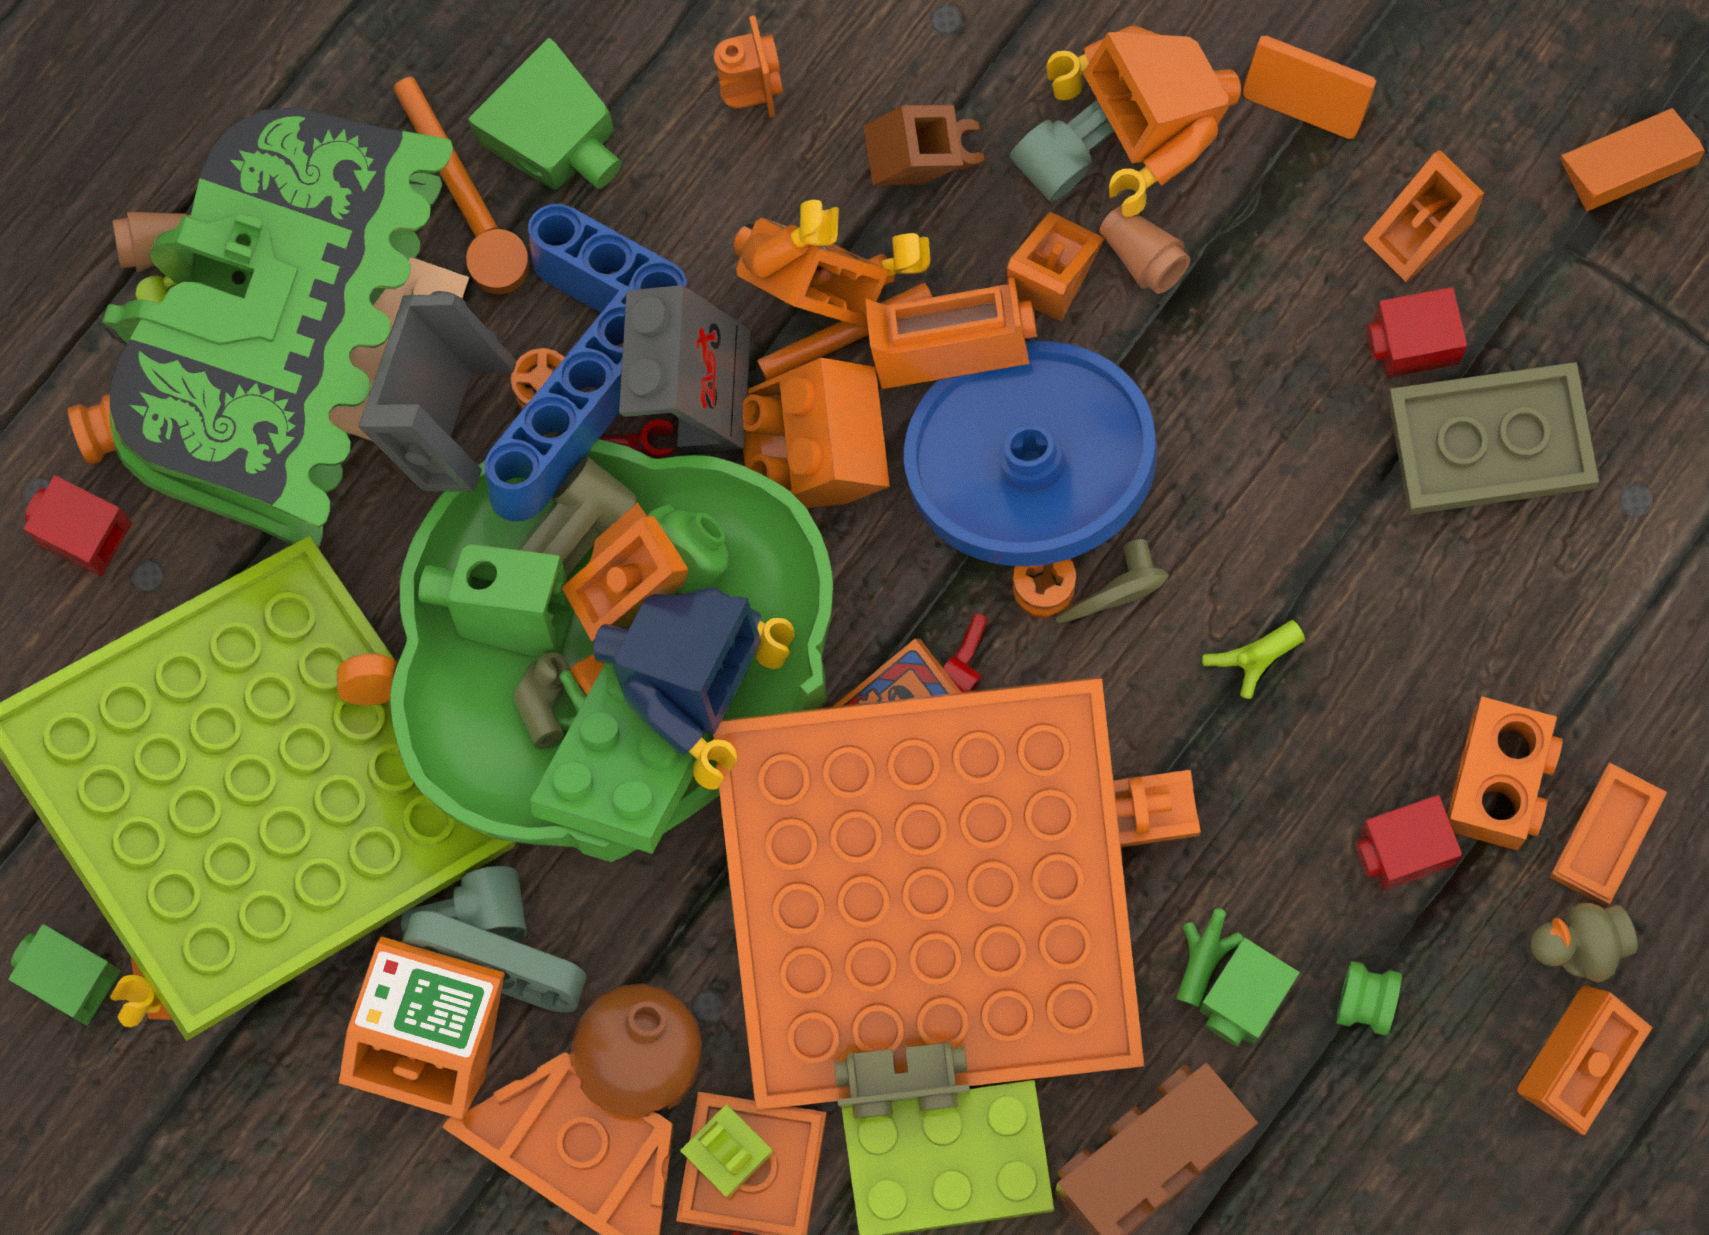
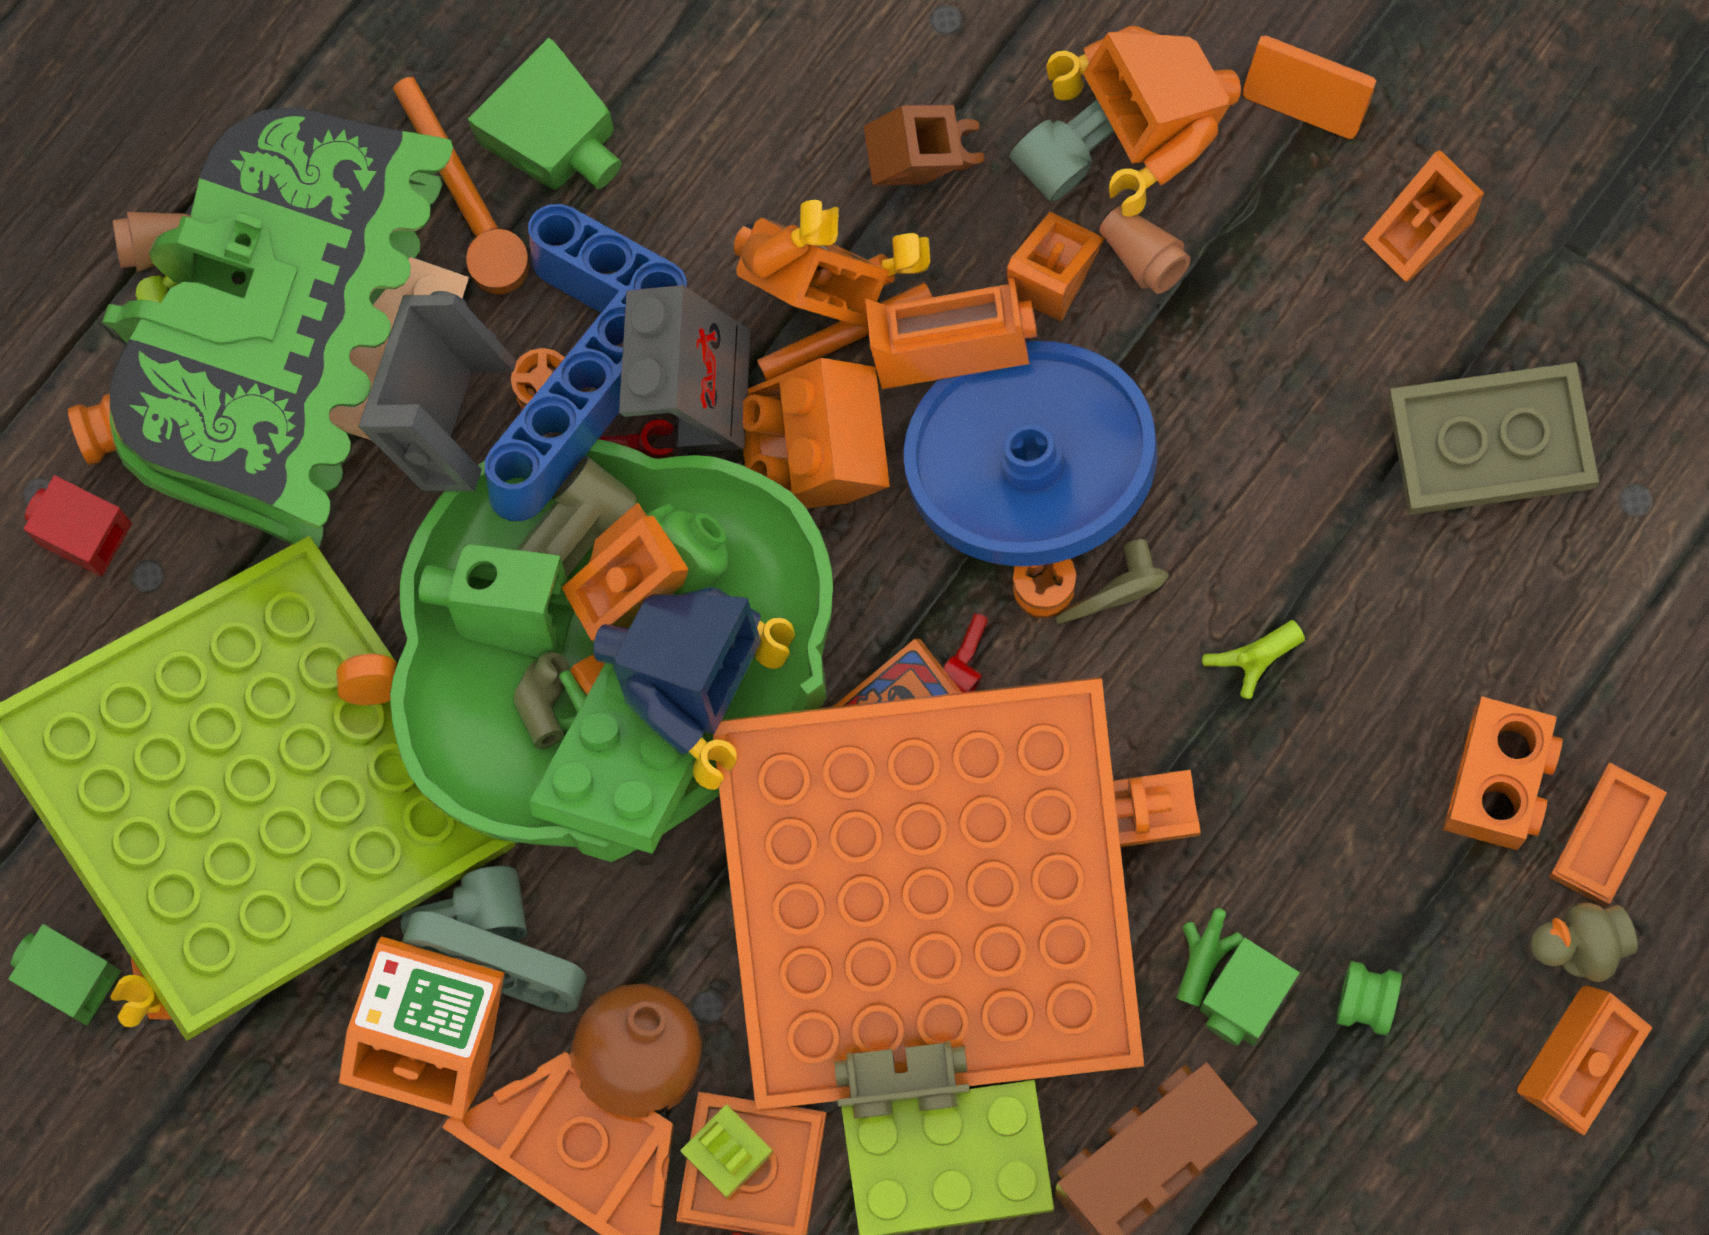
(748, 70): orange hinge -> none
(1408, 843): red brick -> none
(1417, 333): red brick -> none
(1632, 158): orange slope -> none

